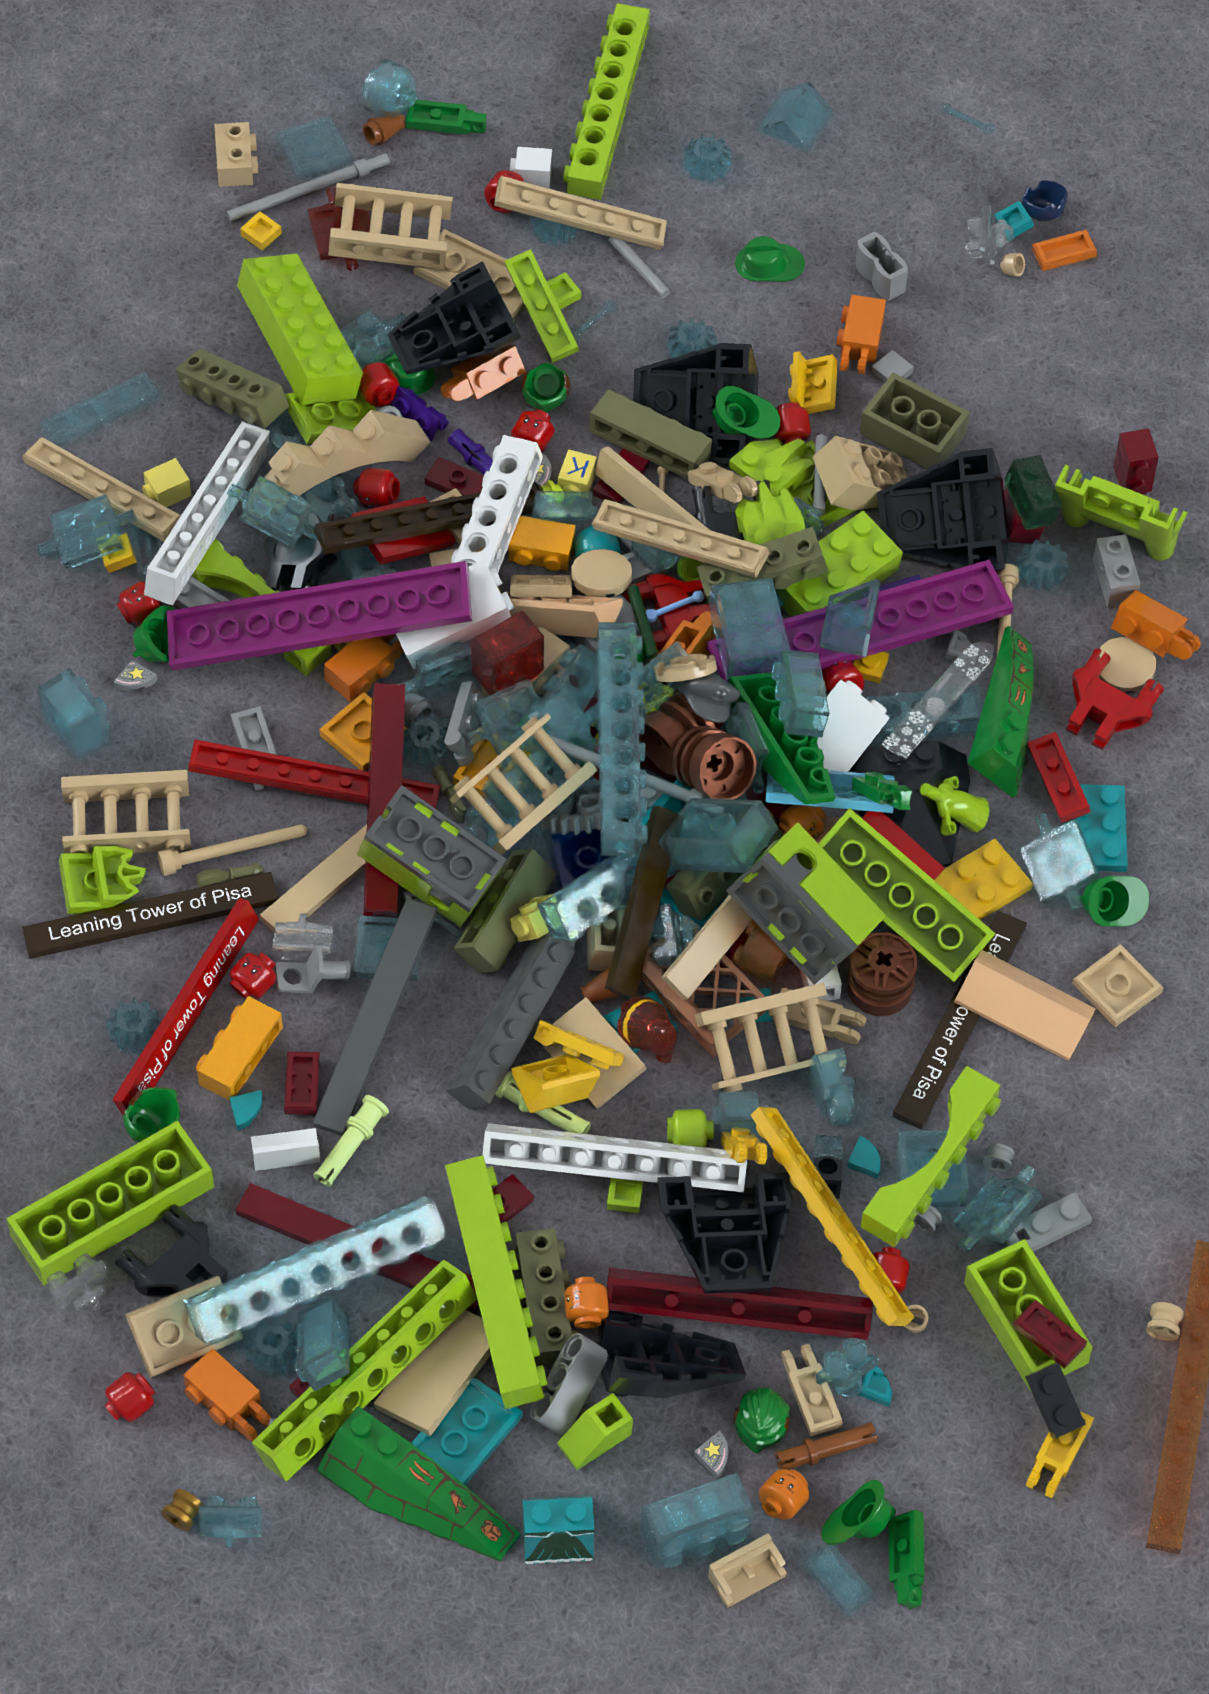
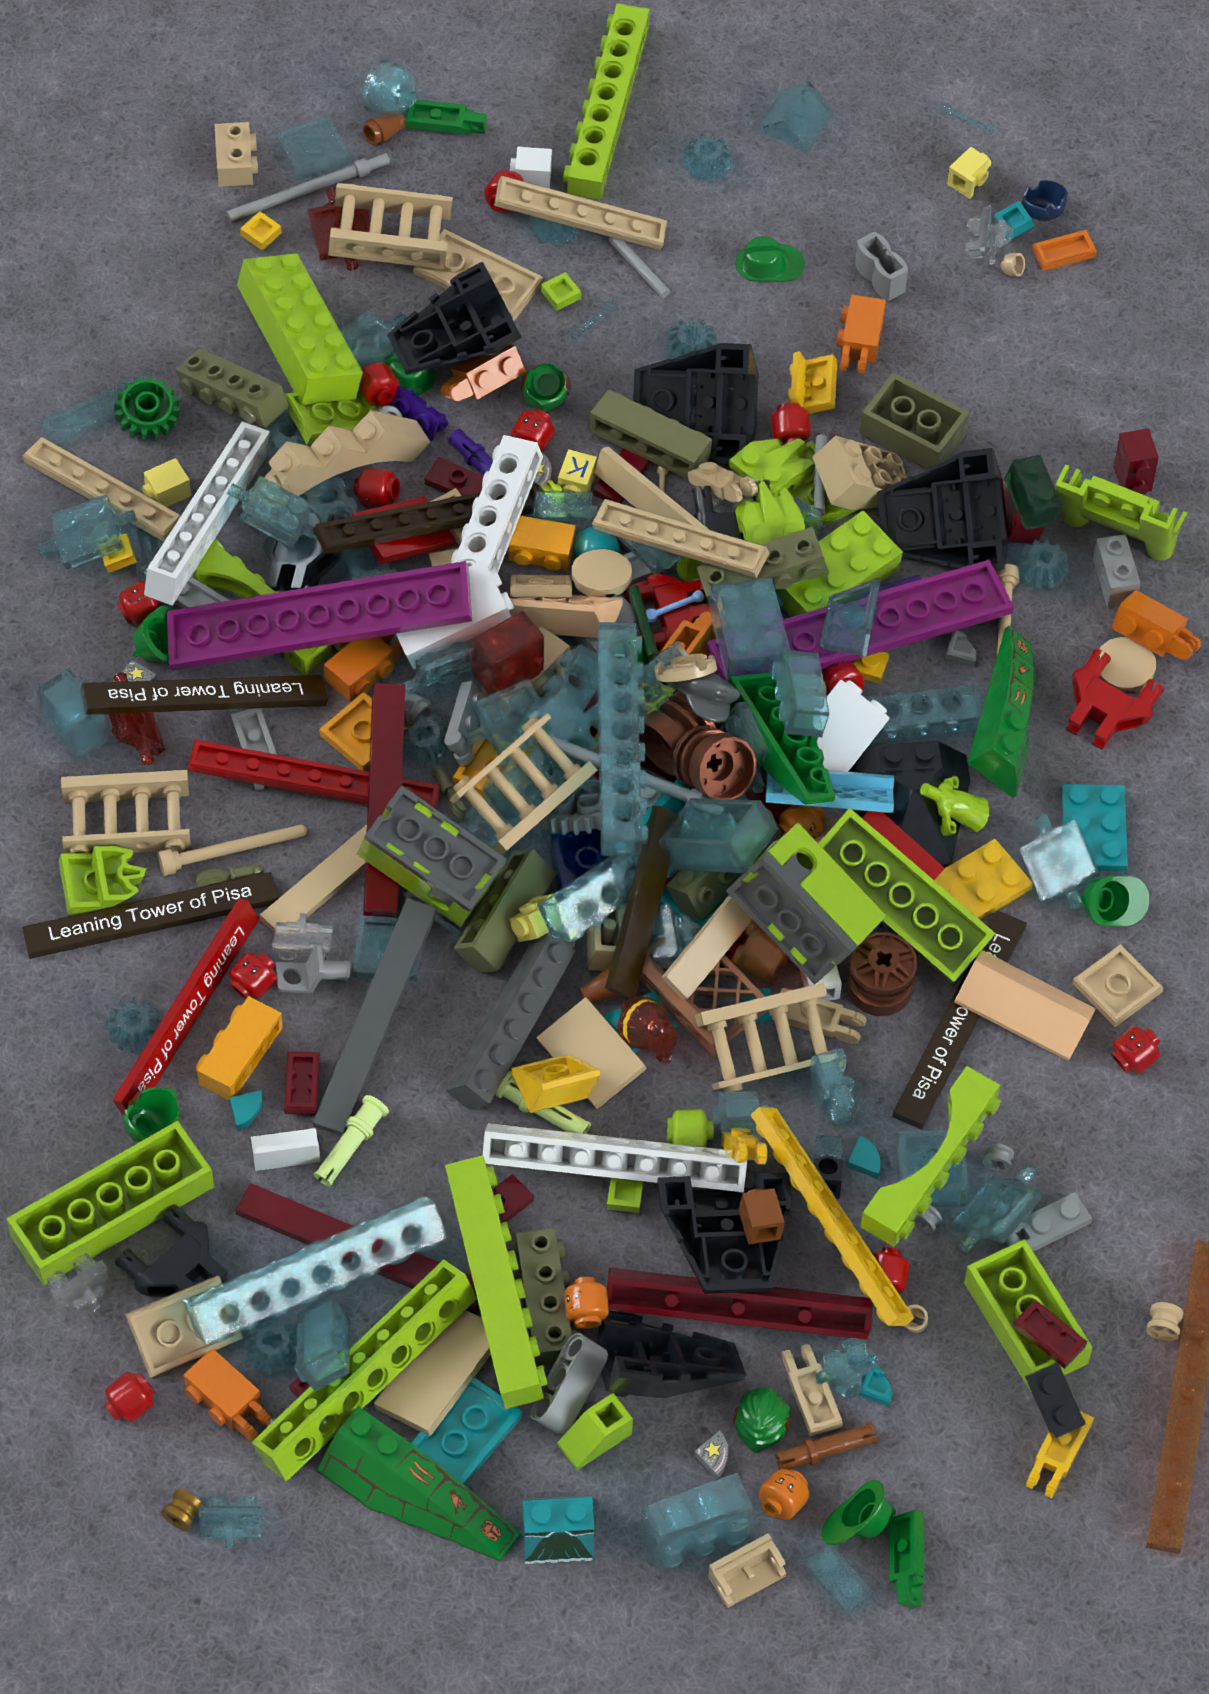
(138, 730): none -> clear red plate
(147, 394): none -> green gear
(203, 694): none -> dark brown tile
(541, 306): lime plate -> none
(576, 1044): yellow hinge -> none
(745, 413): green piece -> none
(761, 1216): none -> dark orange brick
(882, 790): green hinge -> none
(892, 363): light grey tile -> none
(939, 699): clear piece -> none
(969, 172): none -> light yellow brick
(1058, 777): red hinge -> none
(1136, 1049): none -> red head

